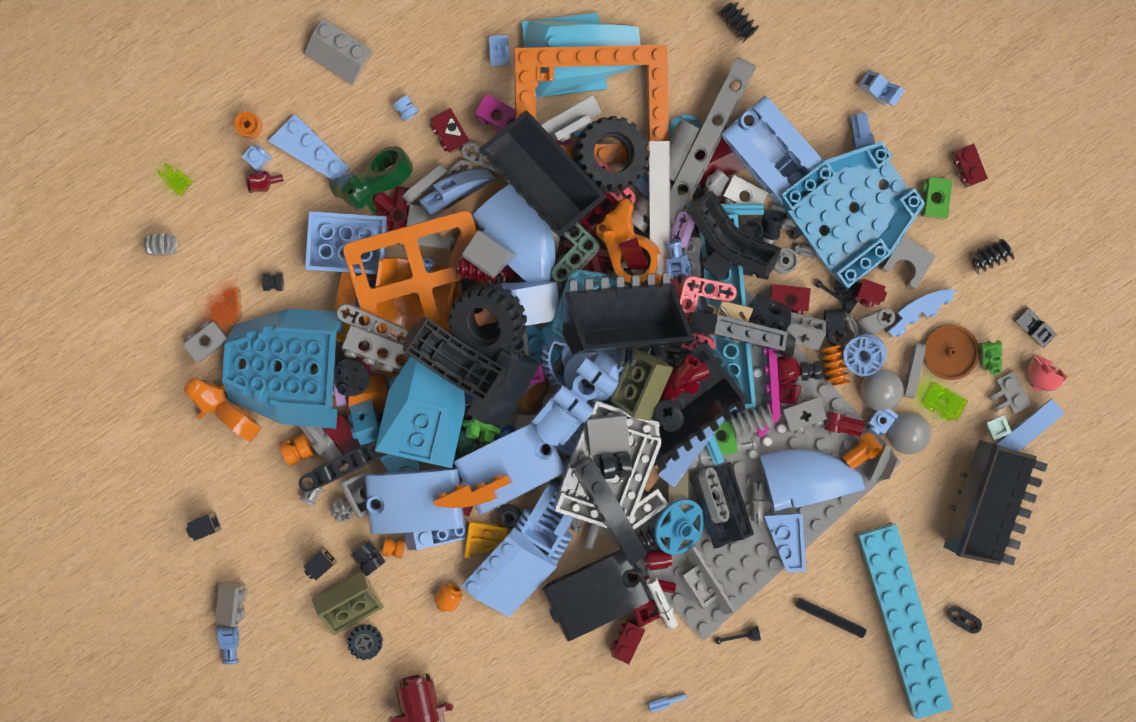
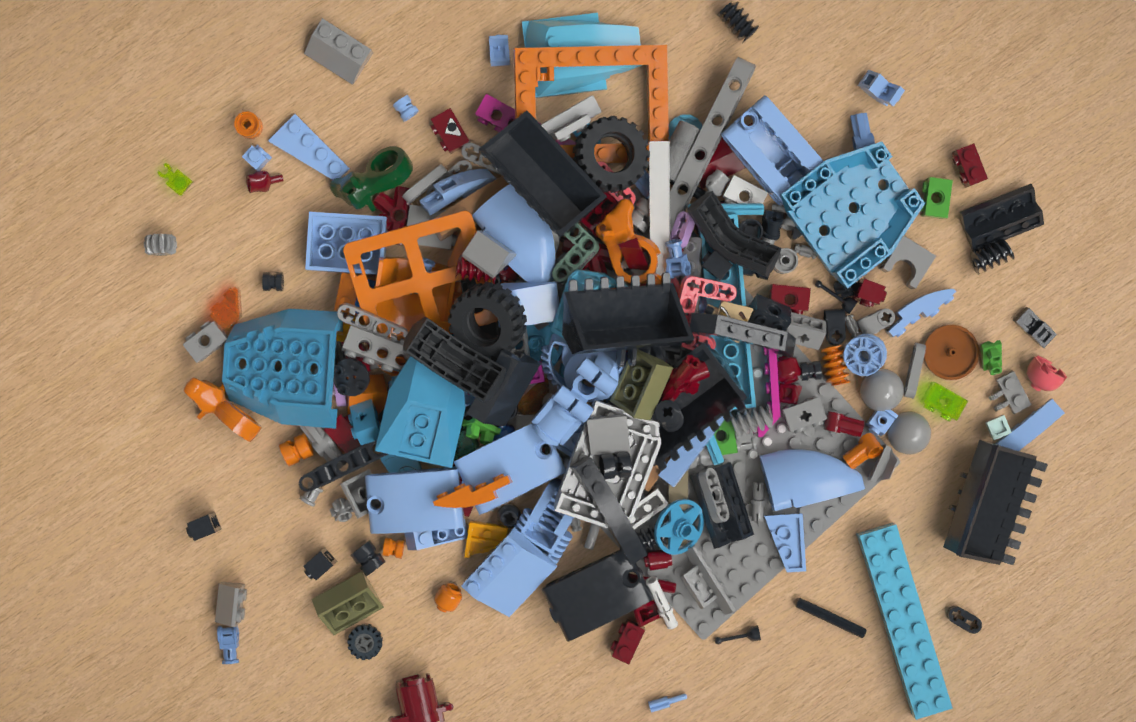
(1002, 217): none -> black slope

